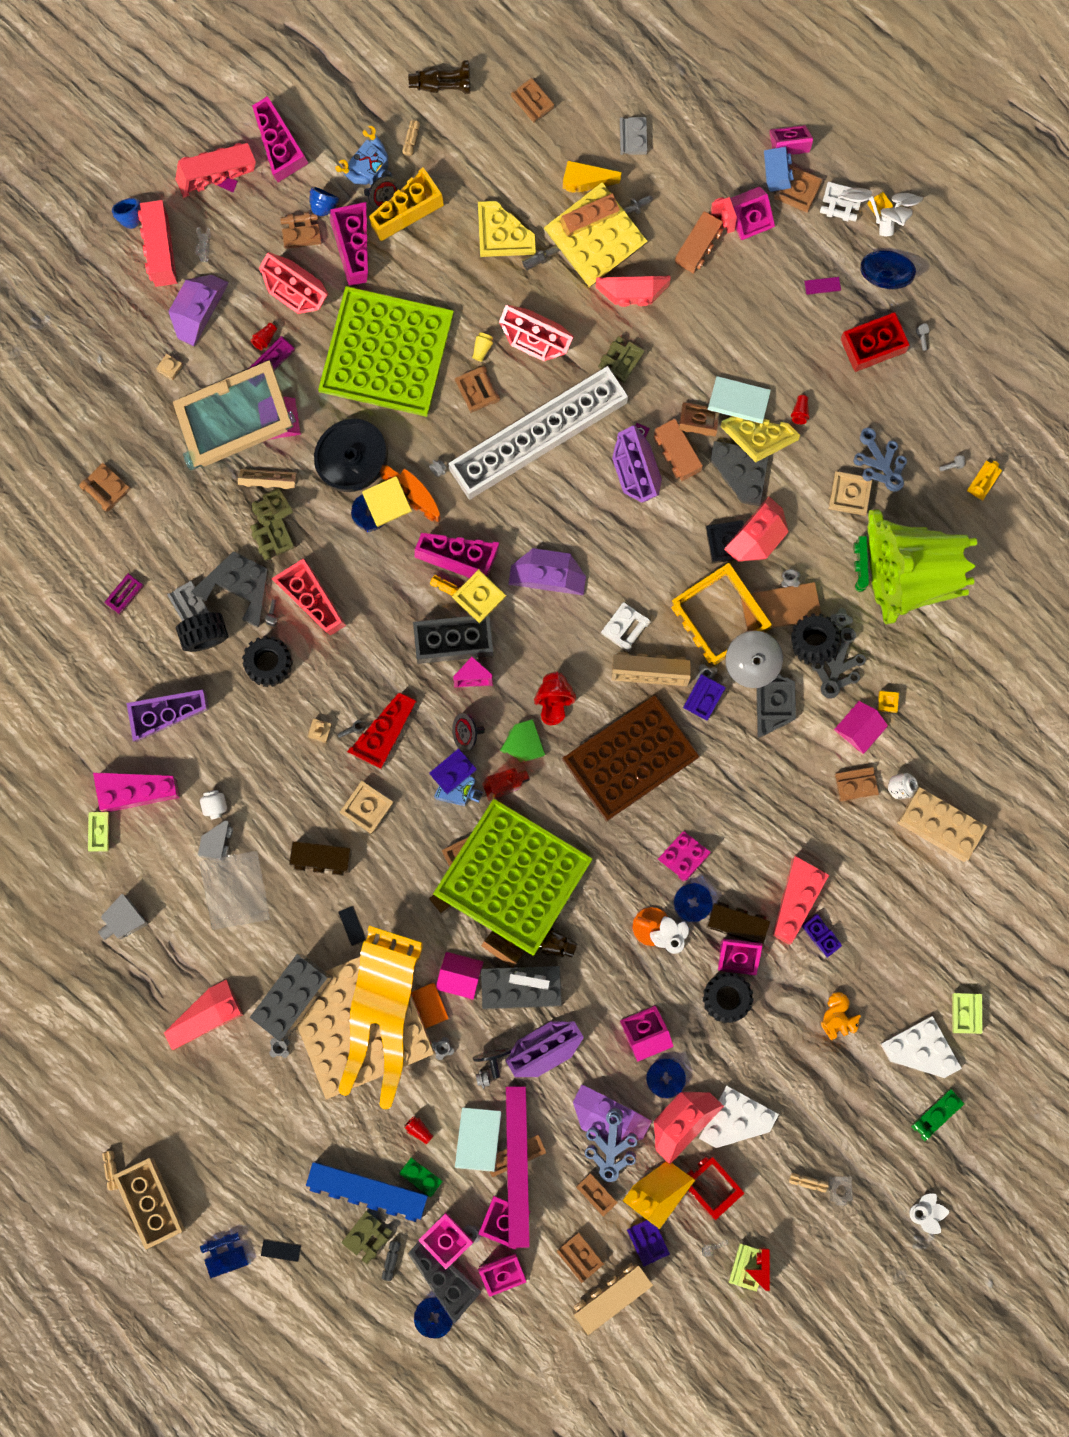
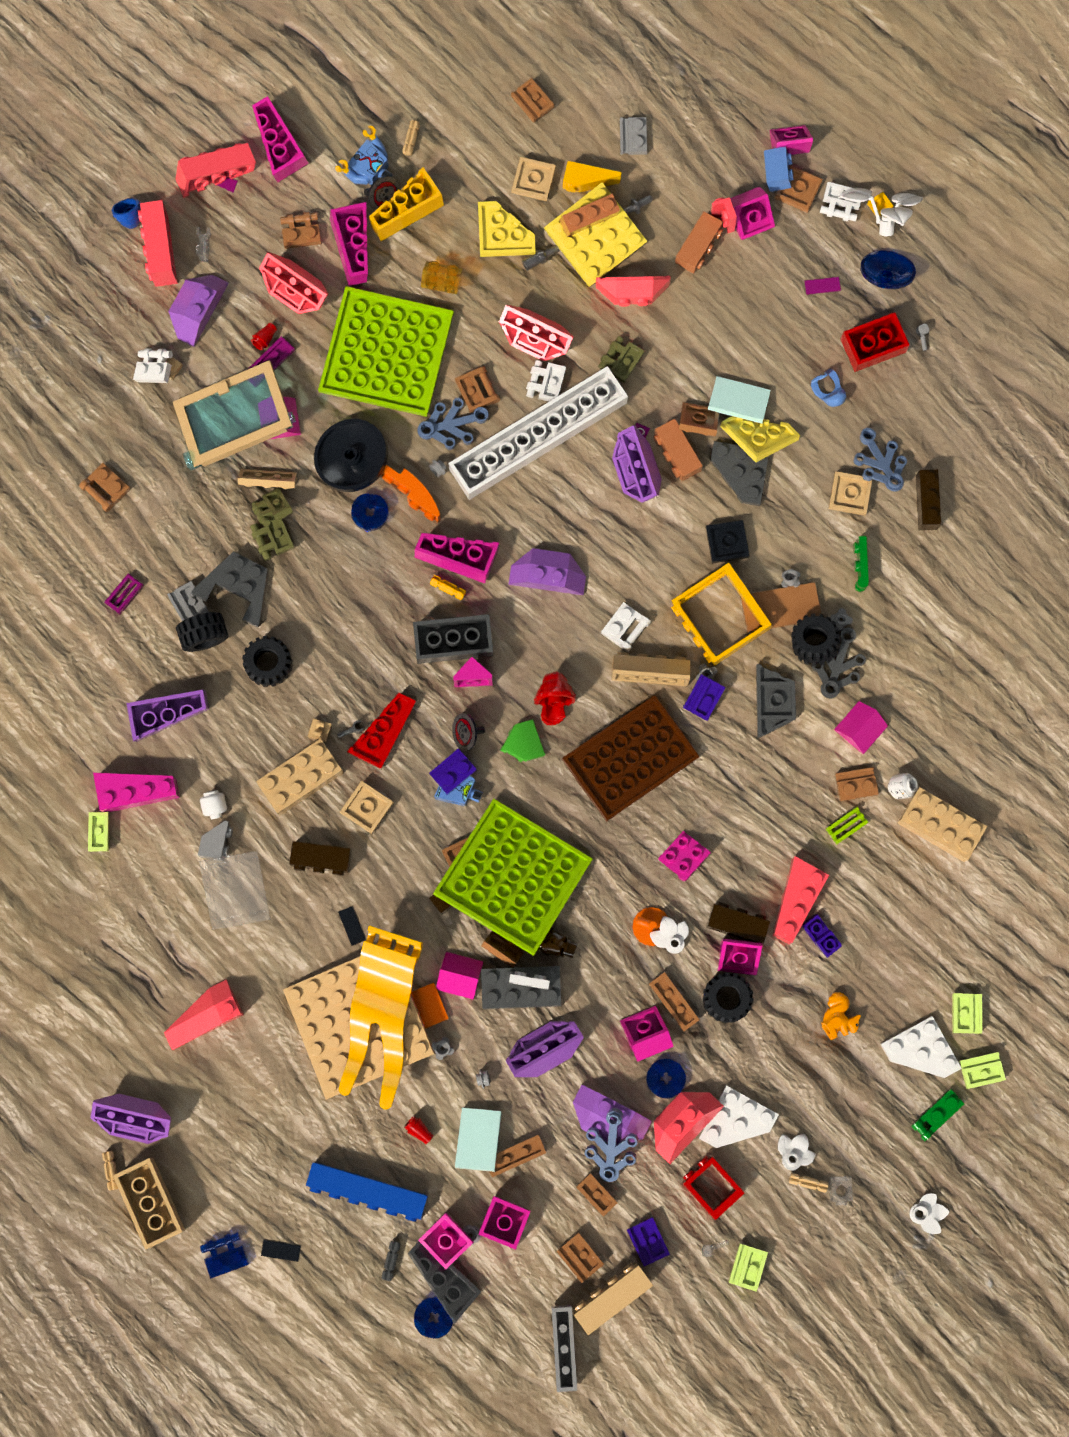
(121, 919): light grey torso -> none
(131, 1118): none -> medium lavender wedge
(153, 371): none -> white plate
(270, 618): dark grey hand -> none
(274, 1048): light grey plate -> none
(291, 997): dark grey brick -> none
(299, 777): none -> tan brick
(307, 591): coral wedge -> none
(322, 201): blue hat -> none
(362, 1232): olive plate -> none
(387, 501): light yellow tile -> none
(420, 1177): green plate -> none
(430, 79): dark brown piece -> none
(441, 277): none -> clear yellow brick
(450, 424): none -> sand blue plant
(479, 596): light yellow tile -> none
(482, 345): light yellow cone -> none
(492, 1057): shield -> none
(497, 785): clear red torso -> none
(502, 1274): dark pink slope -> none
(517, 1167): dark pink tile -> none
(533, 179): none -> tan plate
(551, 383): none -> white plate
(564, 1348): none -> light grey brick
(659, 1193): yellow slope -> none
(674, 1002): none -> medium nougat plate
(703, 898): clear blue plate -> none
(742, 653): light grey dish -> none
(760, 533): coral wedge -> none
(761, 1275): red slope -> none
(797, 1149): none -> white plate
(801, 410): red cone -> none
(836, 397): none -> medium blue piece
(859, 816): none -> lime tile
(888, 701): yellow plate -> none
(915, 566): lime piece -> none
(928, 499): none -> dark brown brick
(959, 463): light grey hand -> none
(982, 1070): none -> yellowish green plate
(984, 480): yellow hinge -> none

